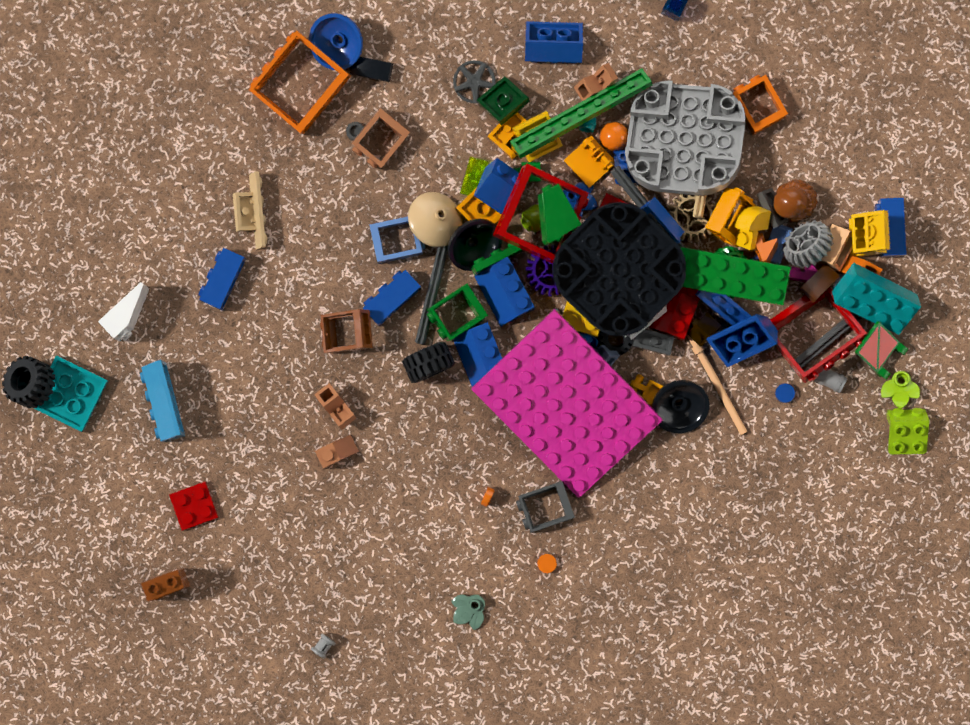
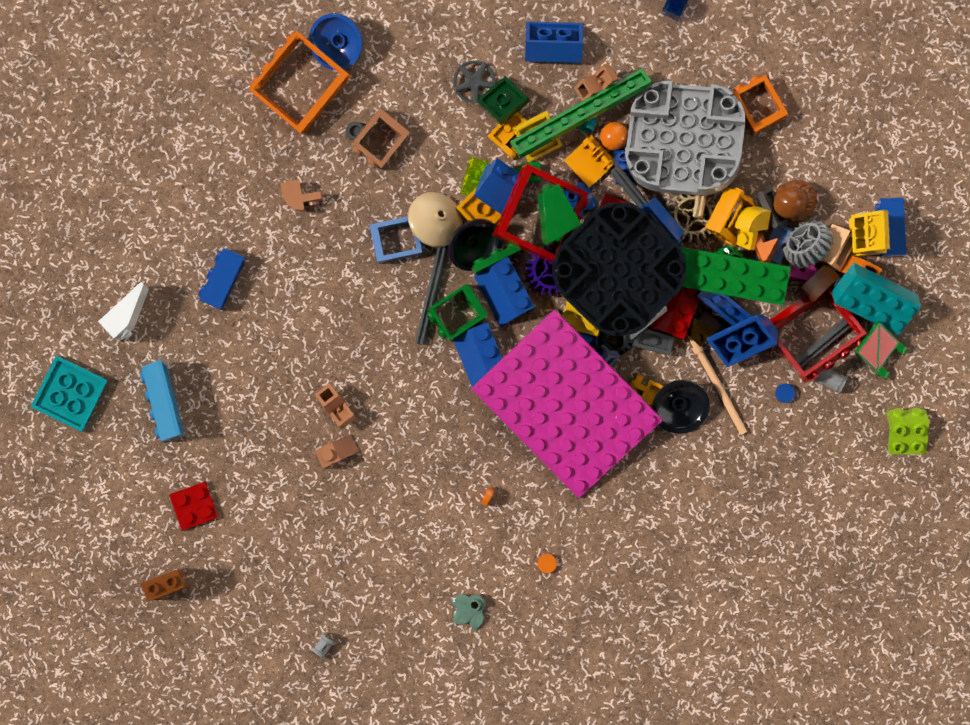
(17, 378): black tyre -> none
(249, 211): tan bracket -> none
(296, 199): none -> nougat brick
(362, 329): dark orange window -> none
(372, 69): black slope -> none
(391, 297): blue brick -> none
(428, 362): black tyre -> none
(531, 219): lime head -> none
(563, 499): dark grey window -> none
(900, 392): lime plate -> none

